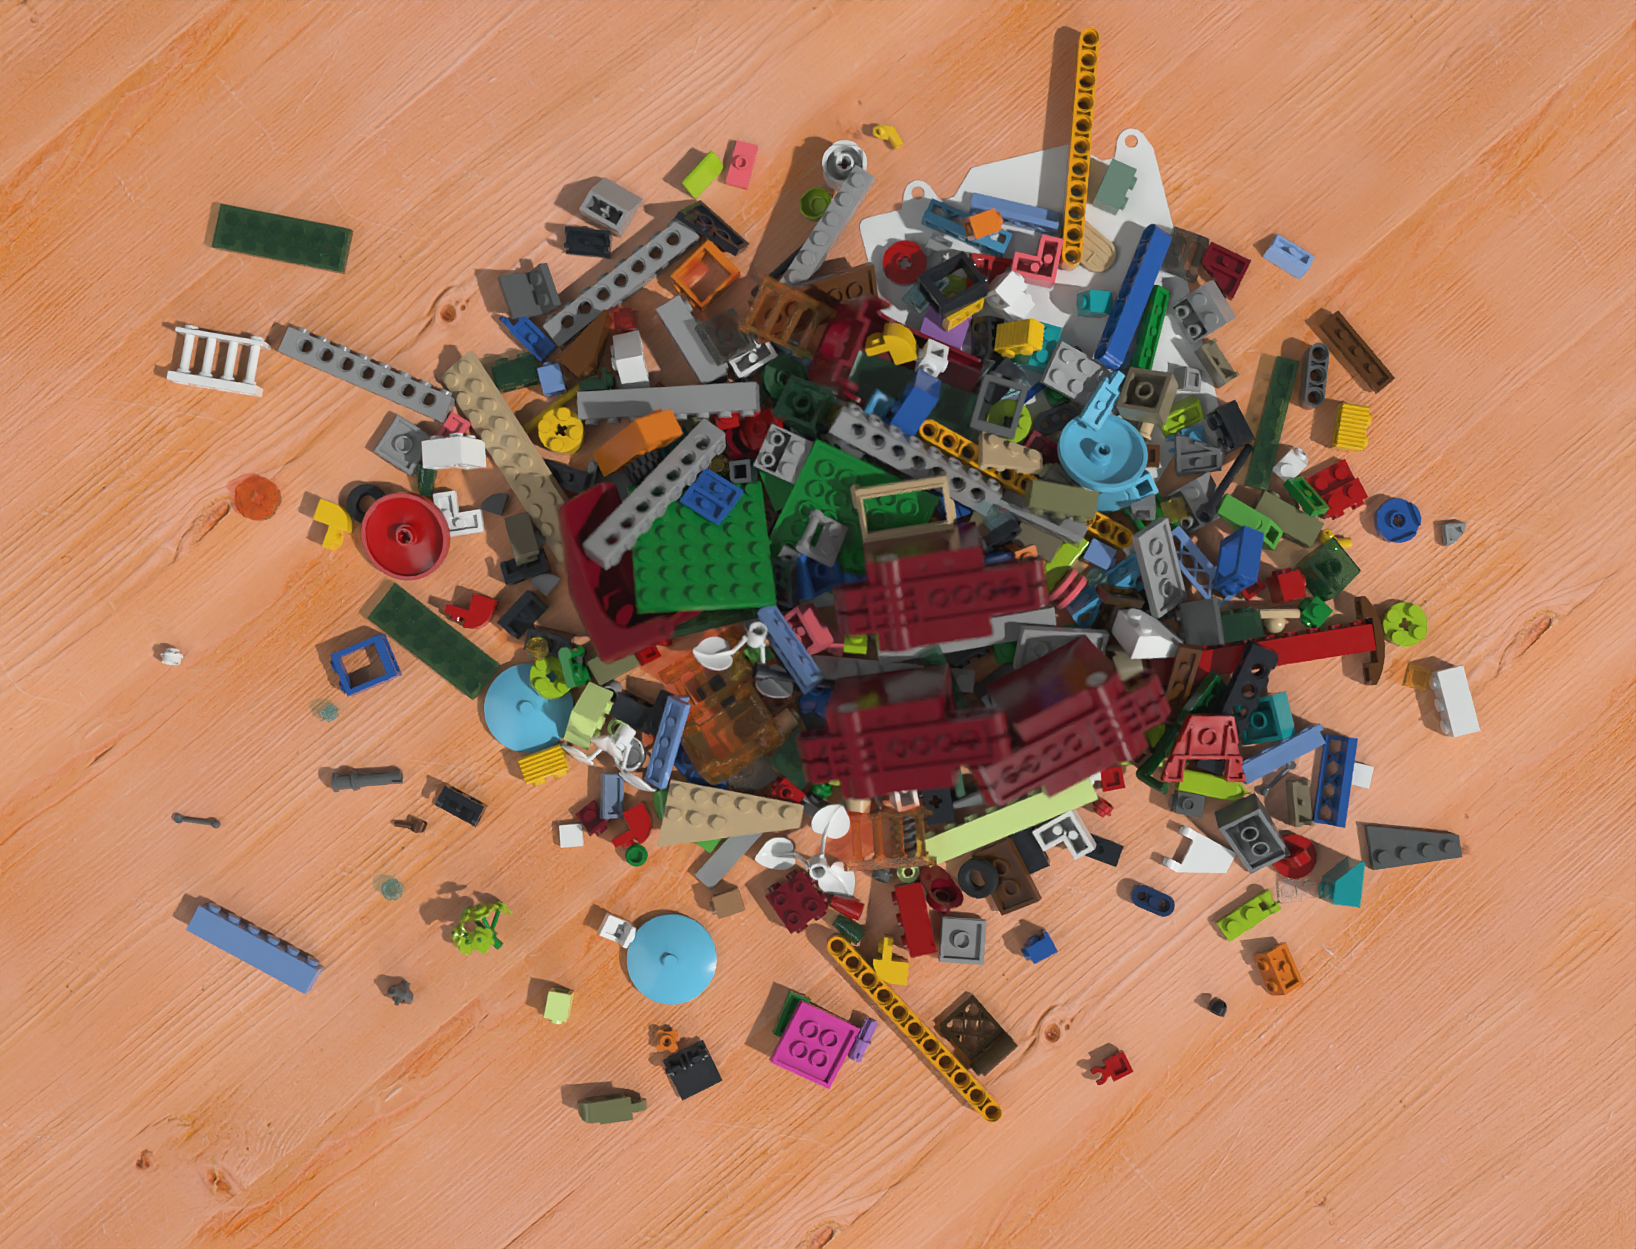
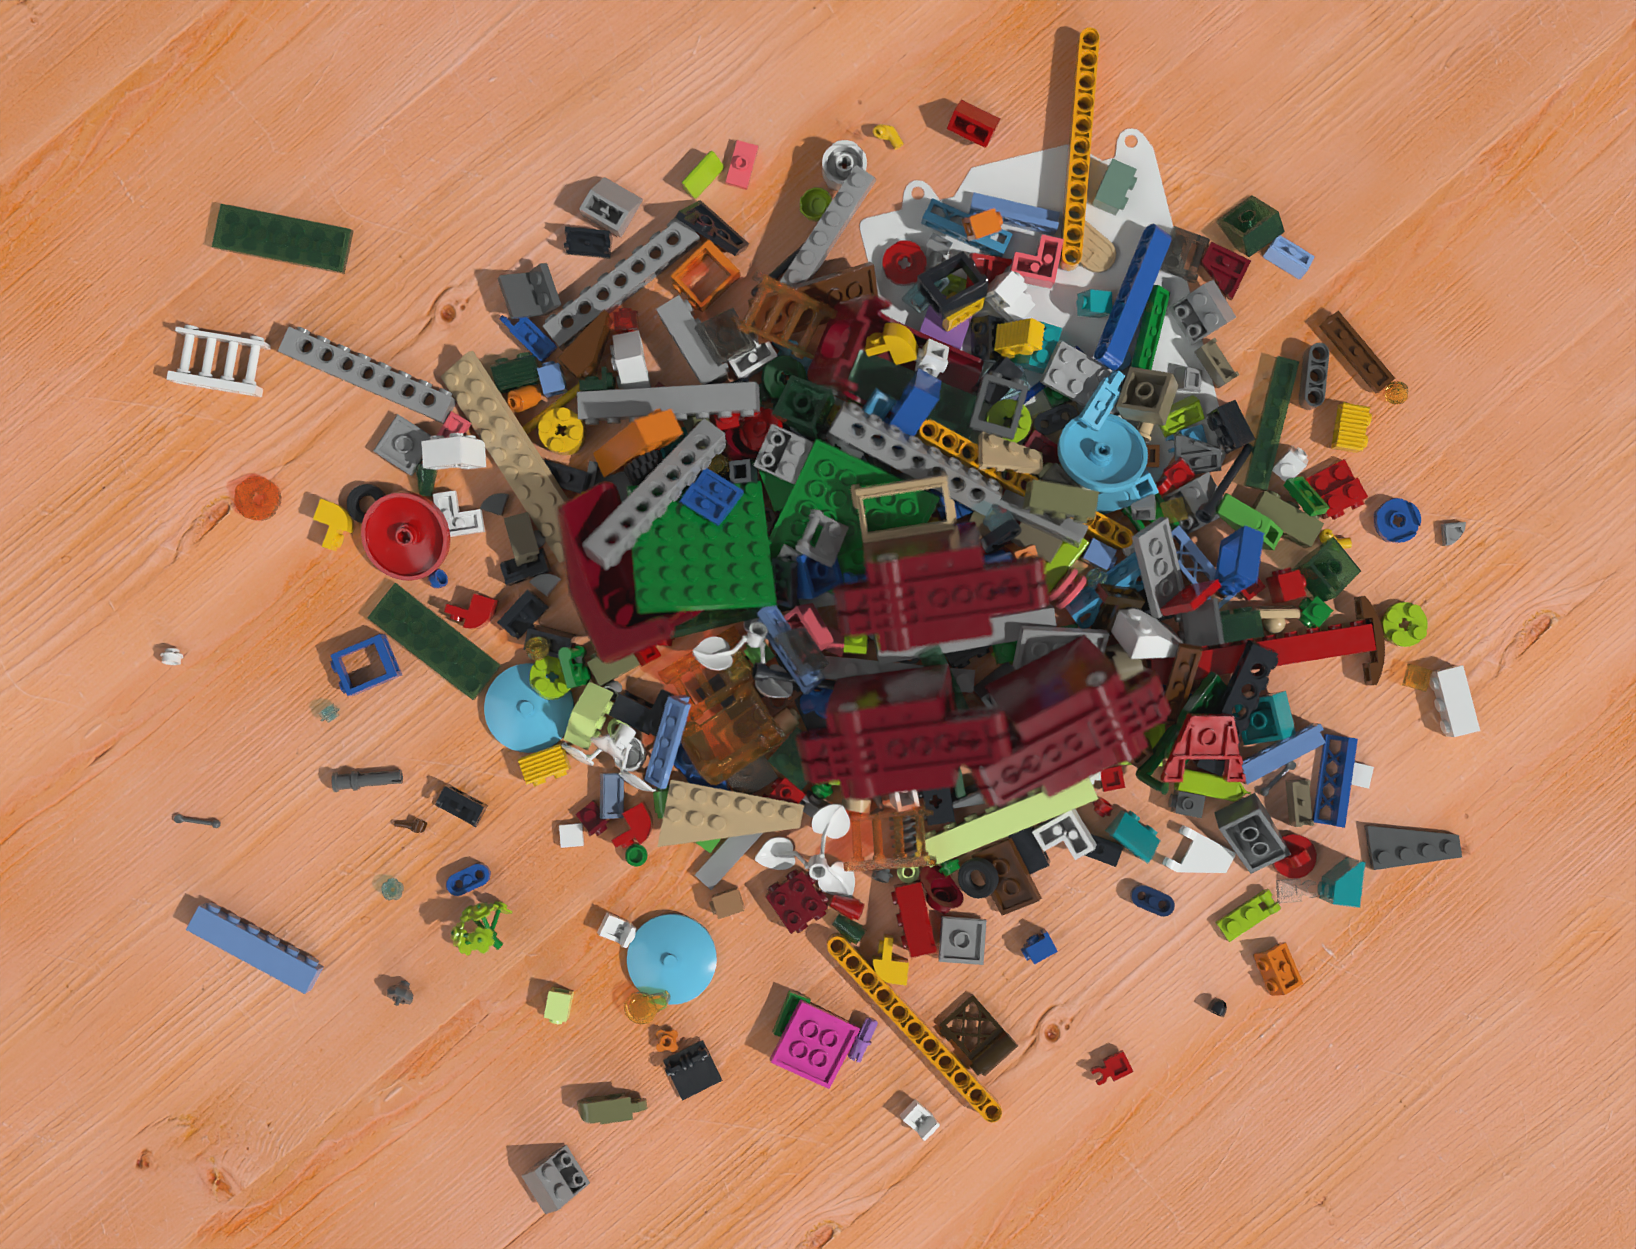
(443, 579): none -> blue hinge
(469, 879): none -> blue plate
(523, 398): none -> orange brick
(555, 1180): none -> light grey slope
(645, 1006): none -> clear yellow piece
(800, 641): none -> clear smoke plate
(920, 1119): none -> white bracket
(949, 866): none -> green plate
(973, 123): none -> red brick
(1134, 836): none -> teal slope
(1176, 474): none -> red plate
(1190, 597): none -> red plate
(1251, 225): none -> clear green slope
(1396, 392): none -> clear yellow tile

